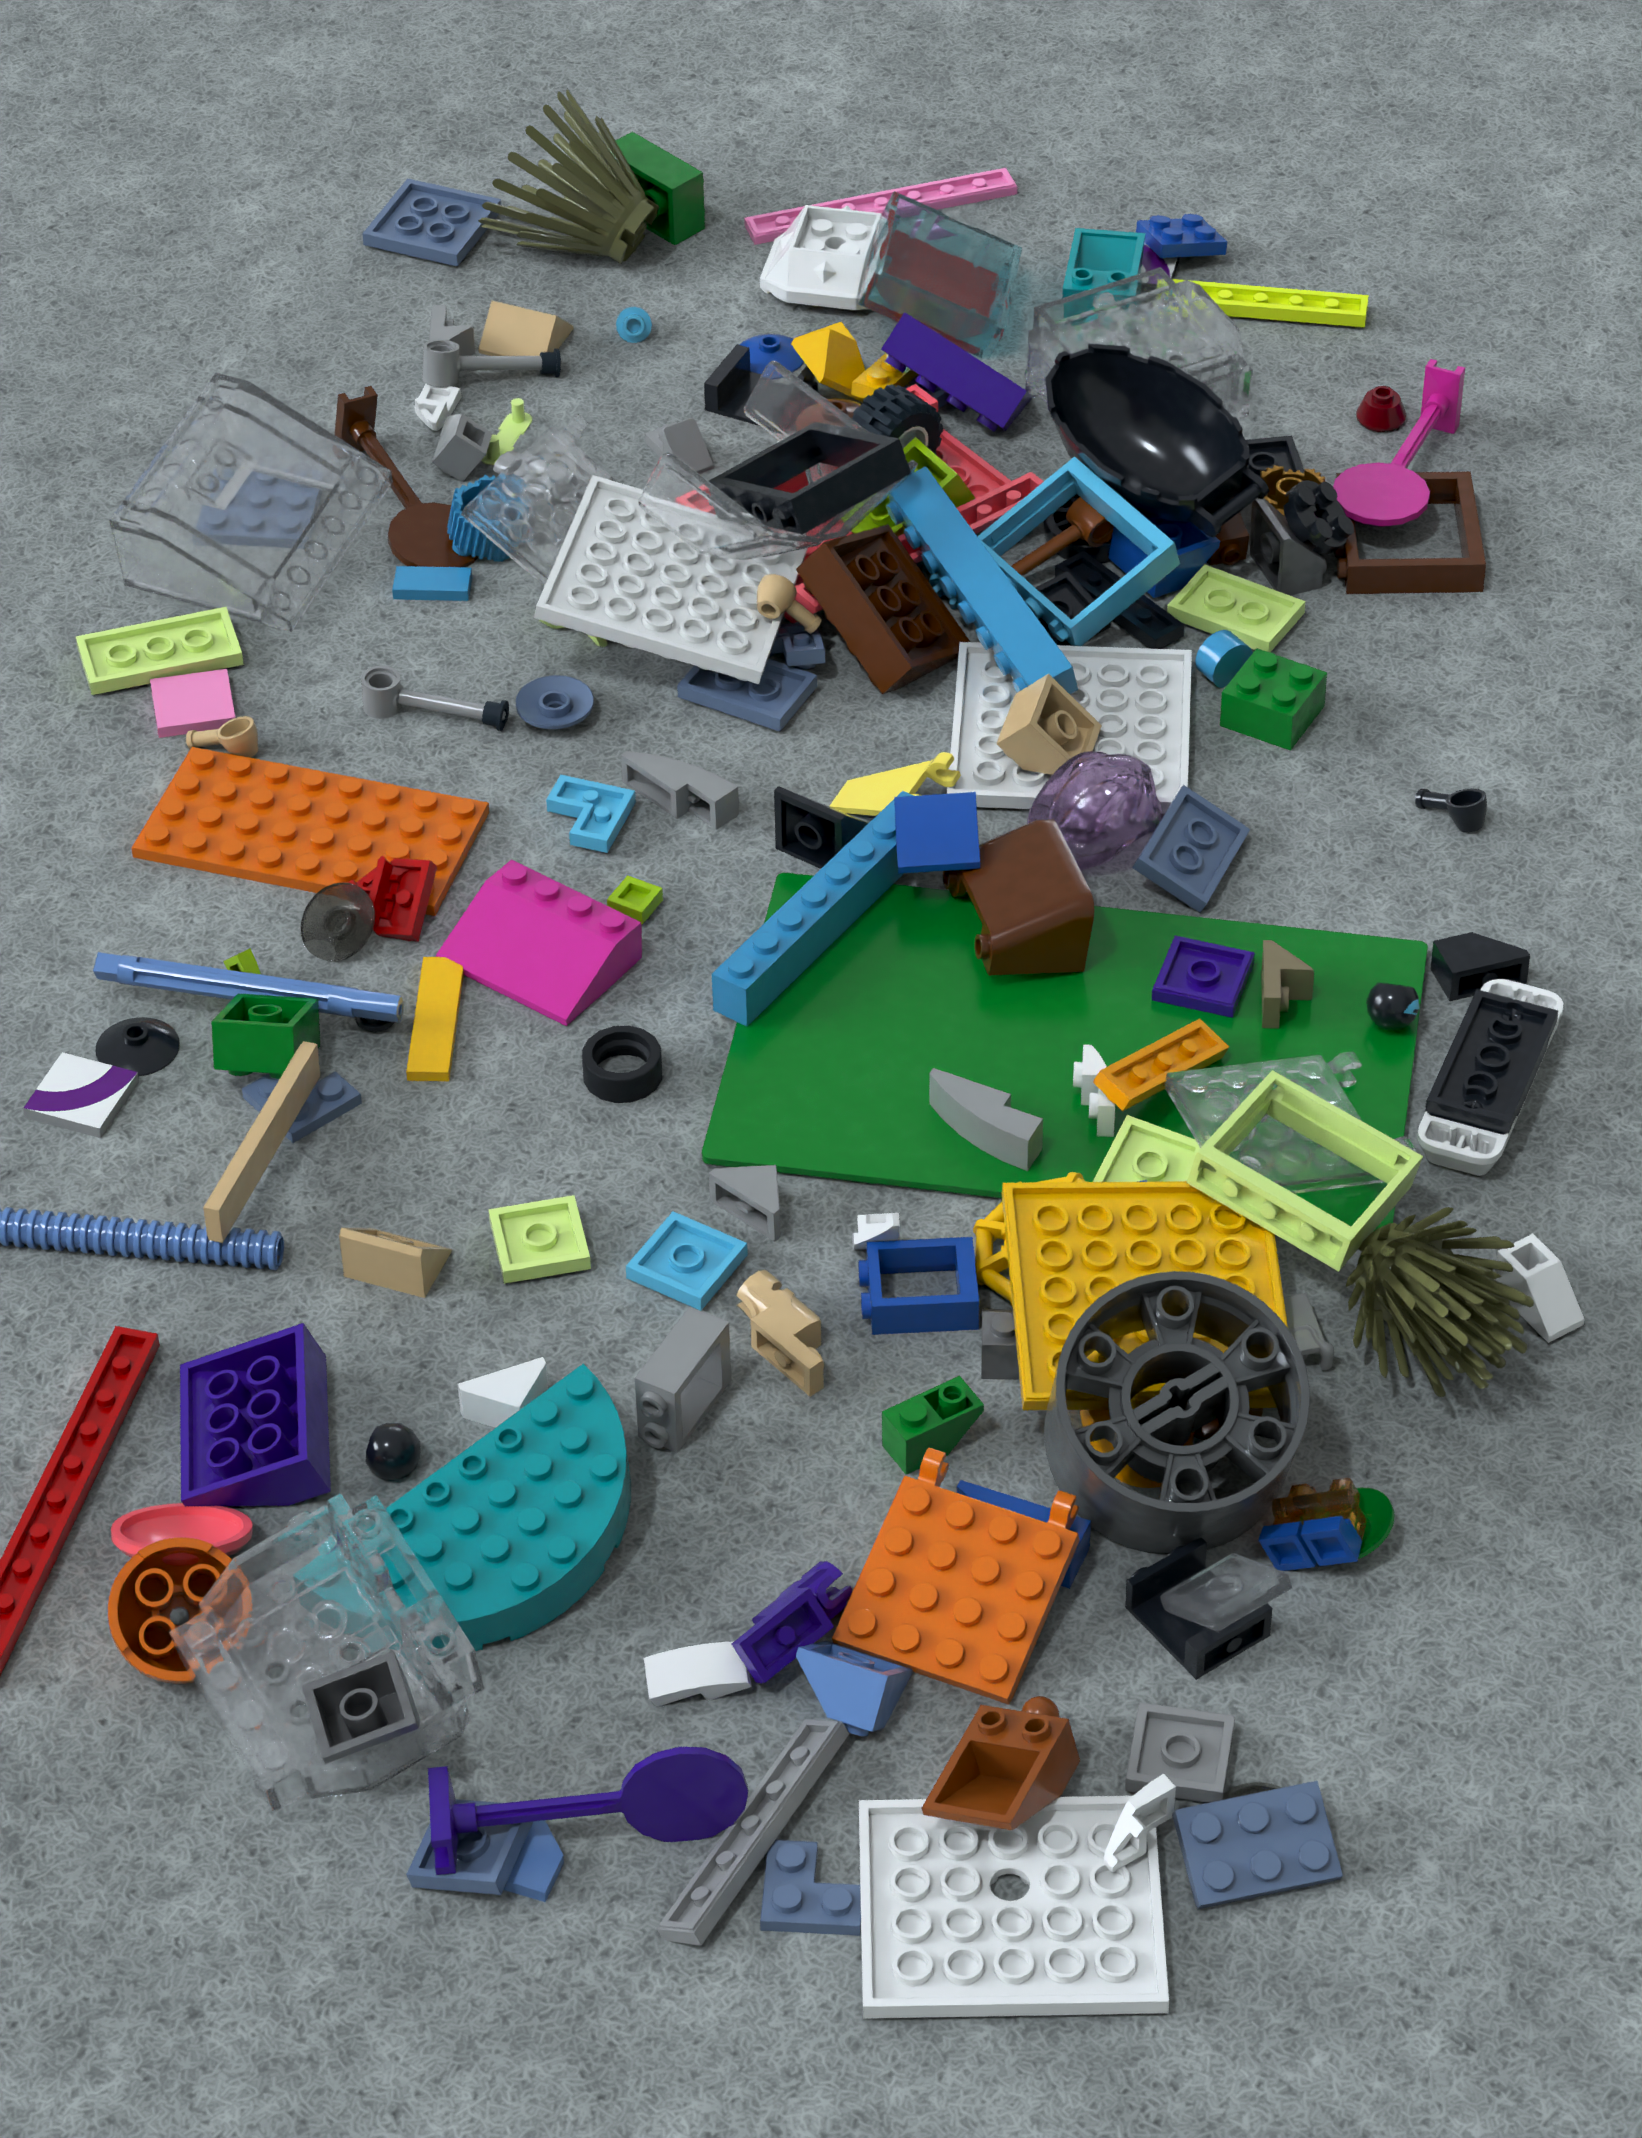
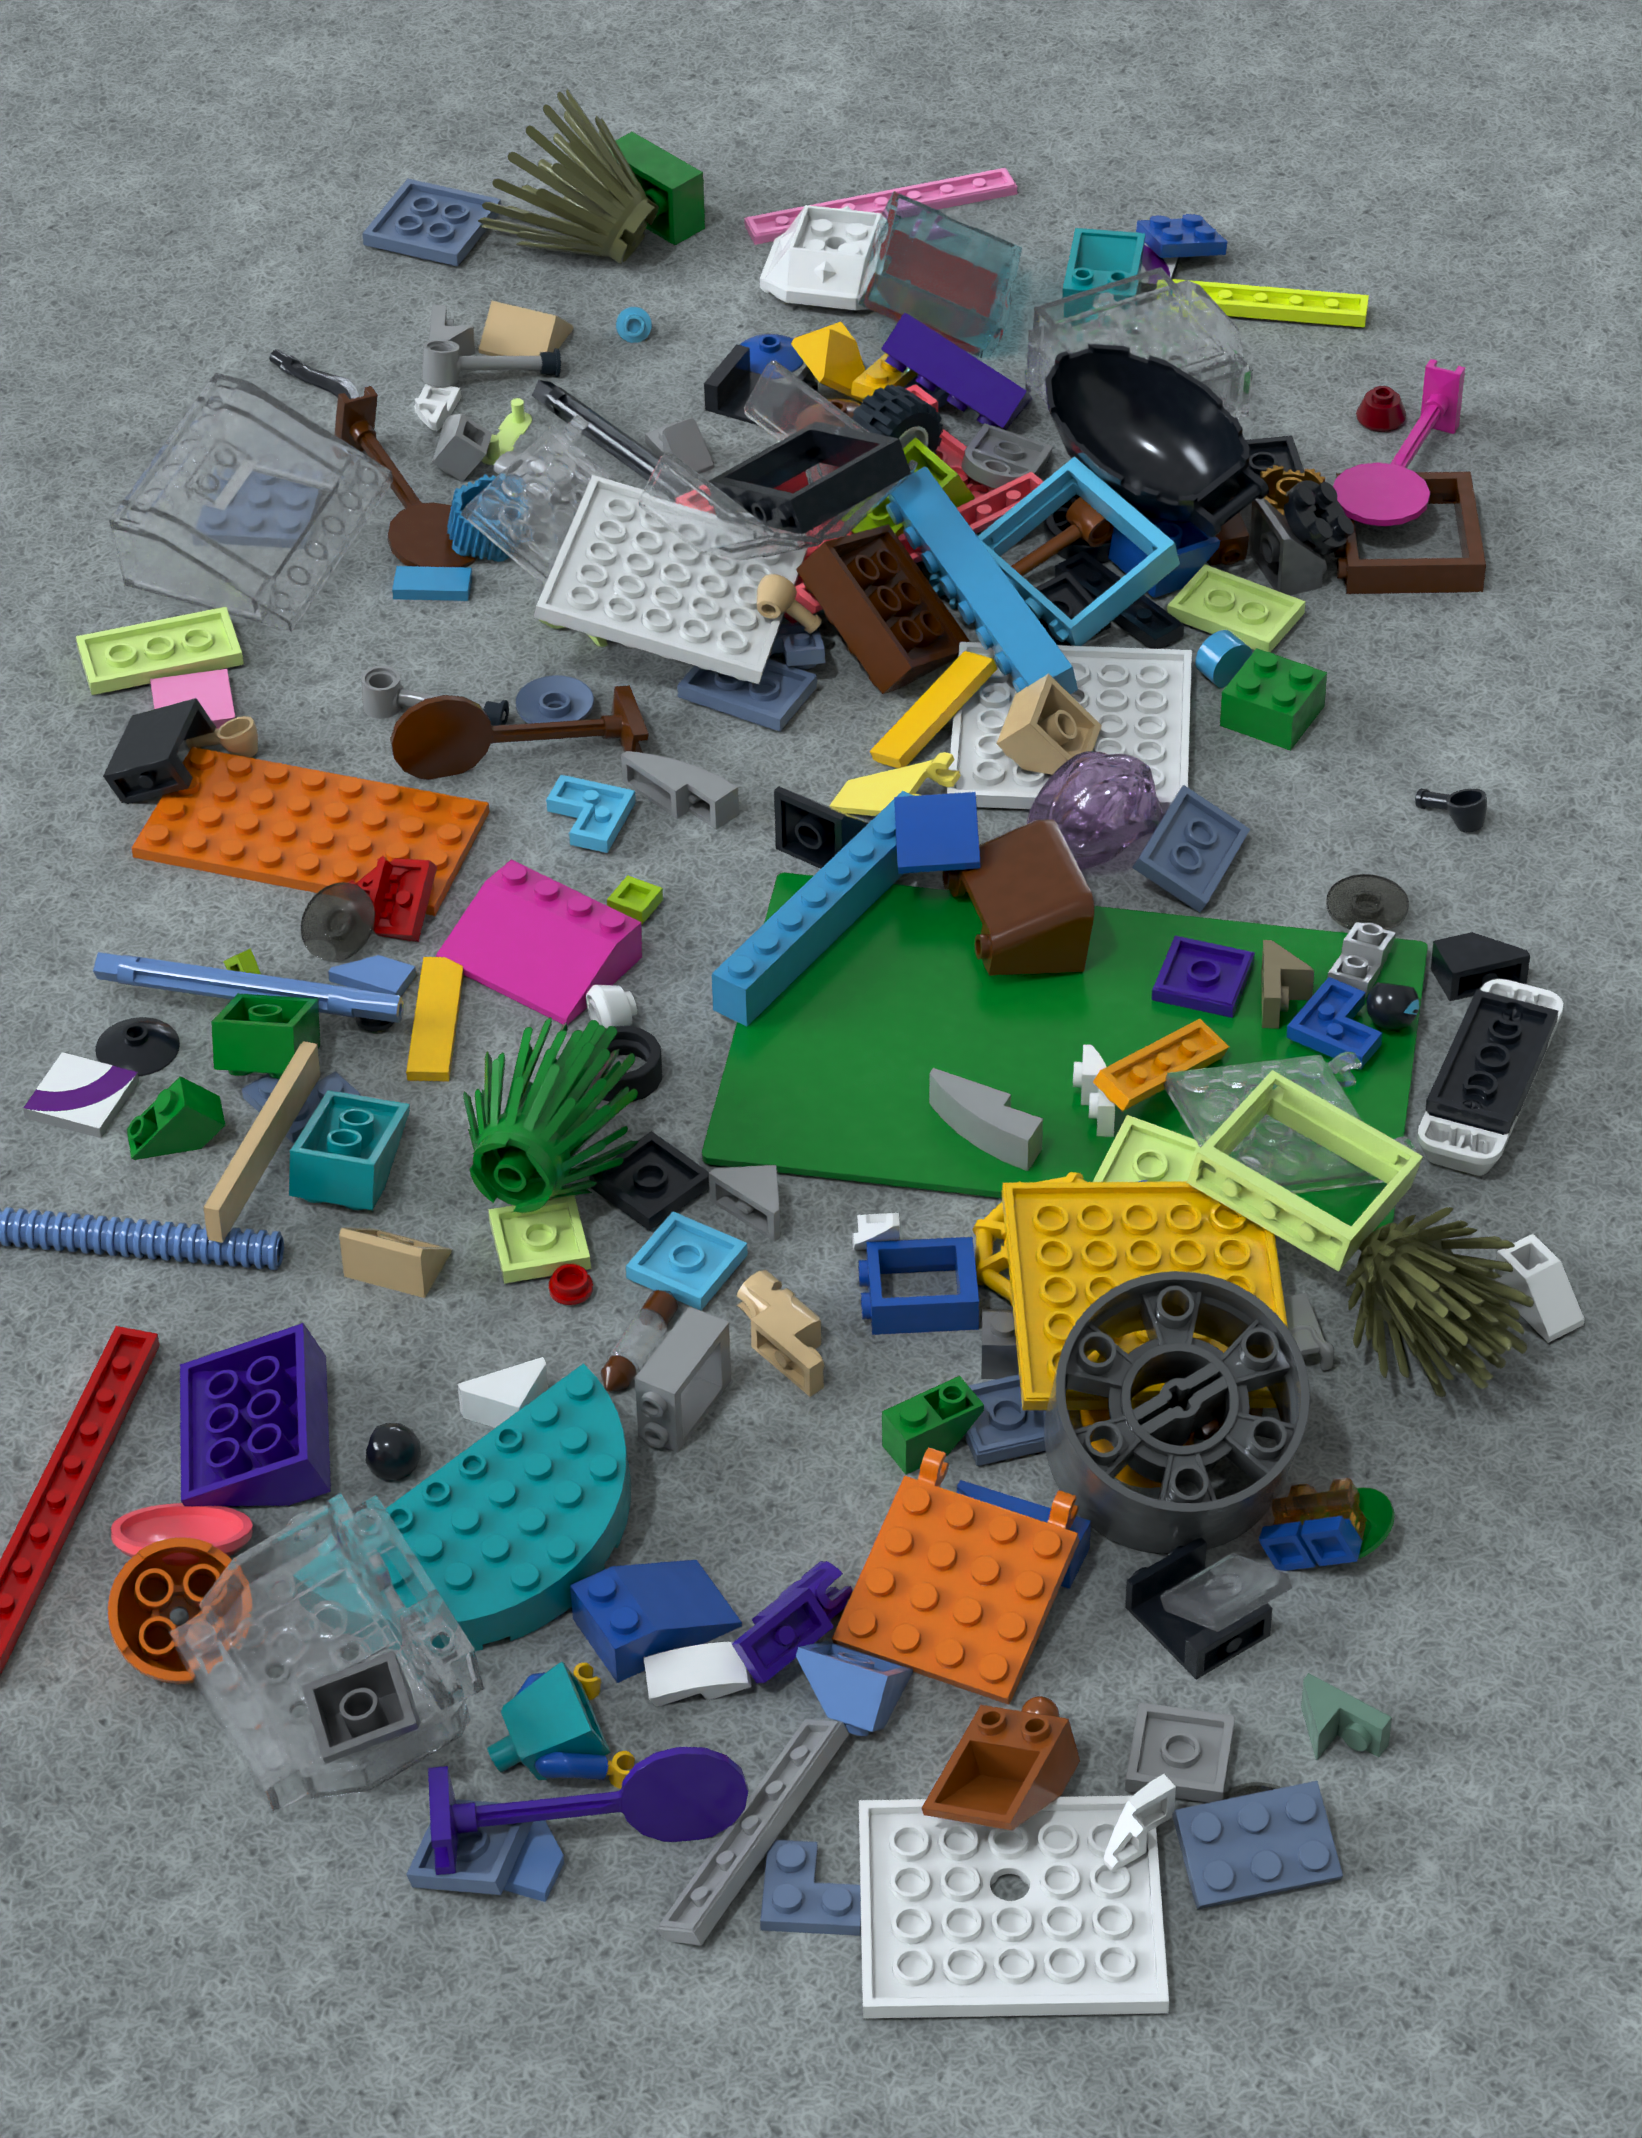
(147, 756): none -> black panel
(176, 1122): none -> green slope
(323, 380): none -> black piece
(347, 1150): none -> teal slope
(375, 975): none -> medium blue tile
(454, 733): none -> reddish brown piece
(532, 1145): none -> green plant
(557, 1730): none -> teal torso
(570, 1285): none -> red plate
(599, 429): none -> black piece
(610, 1005): none -> white cone
(638, 1340): none -> piece
(648, 1611): none -> blue slope
(651, 1181): none -> black plate
(933, 710): none -> yellow tile
(1003, 456): none -> light grey tile
(1004, 1427): none -> sand blue plate
(1328, 1025): none -> blue plate
(1335, 1713): none -> sand green slope
(1362, 956): none -> light grey slope
(1367, 900): none -> clear smoke dish

